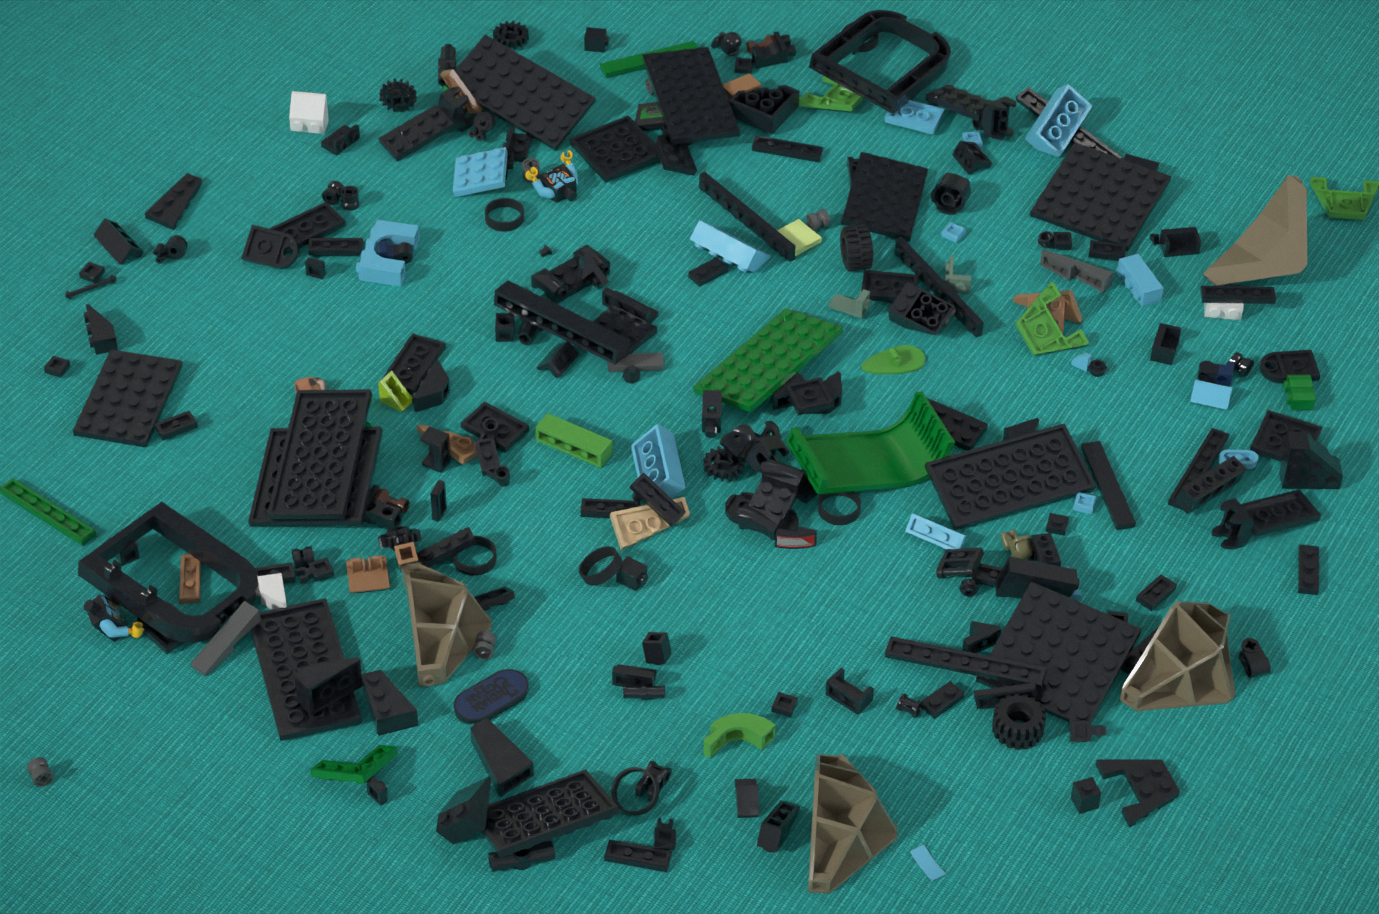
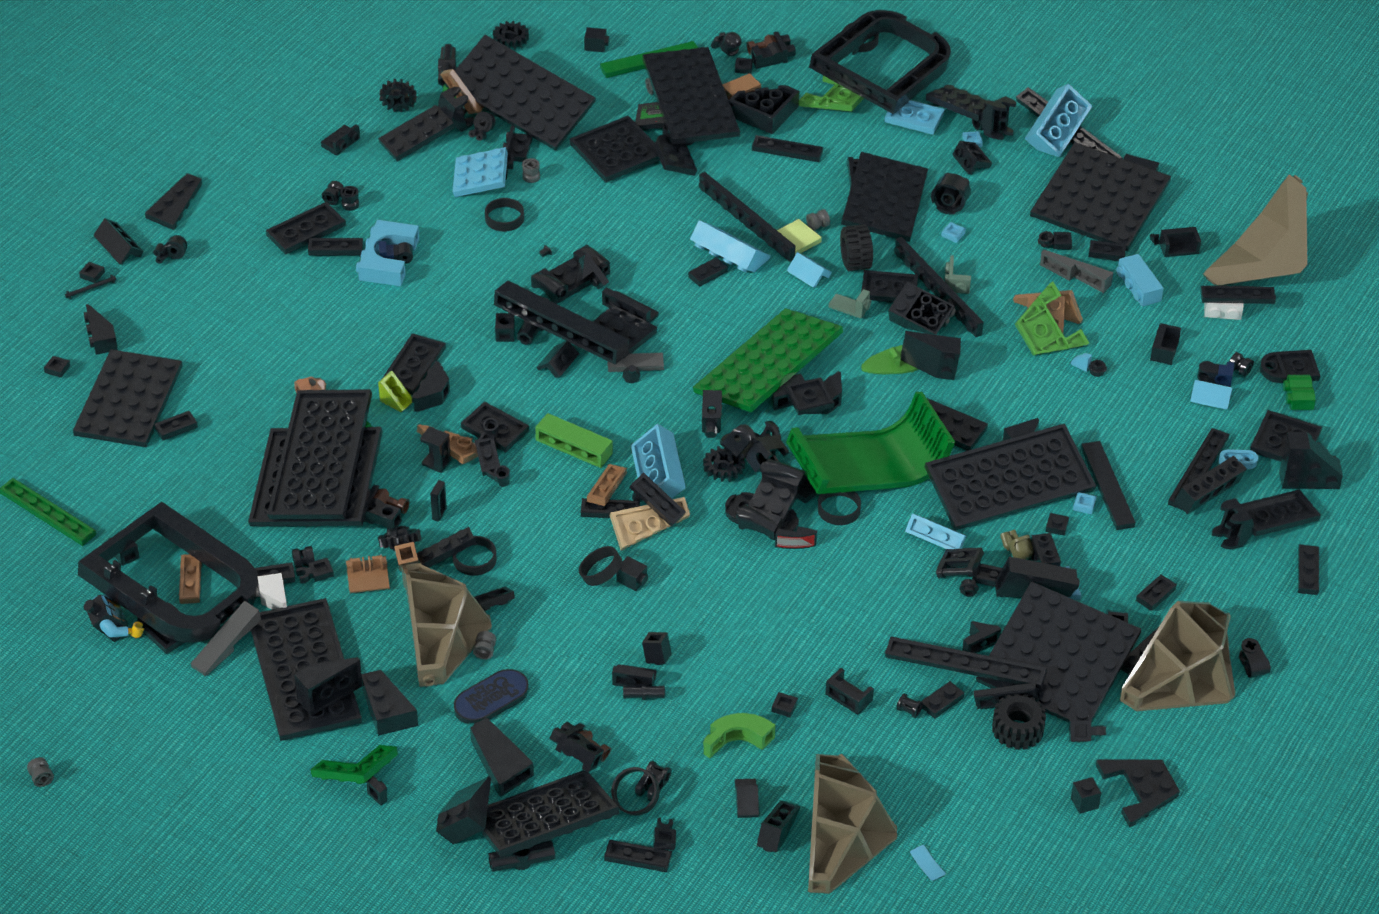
(269, 248): black plate -> none
(308, 112): white slope -> none
(315, 268): black plate -> none
(558, 182): torso -> none
(578, 743): none -> black hips
(606, 484): none -> medium nougat tile
(807, 270): none -> medium azure panel
(932, 353): none -> black slope
(1345, 203): bright green wing -> none

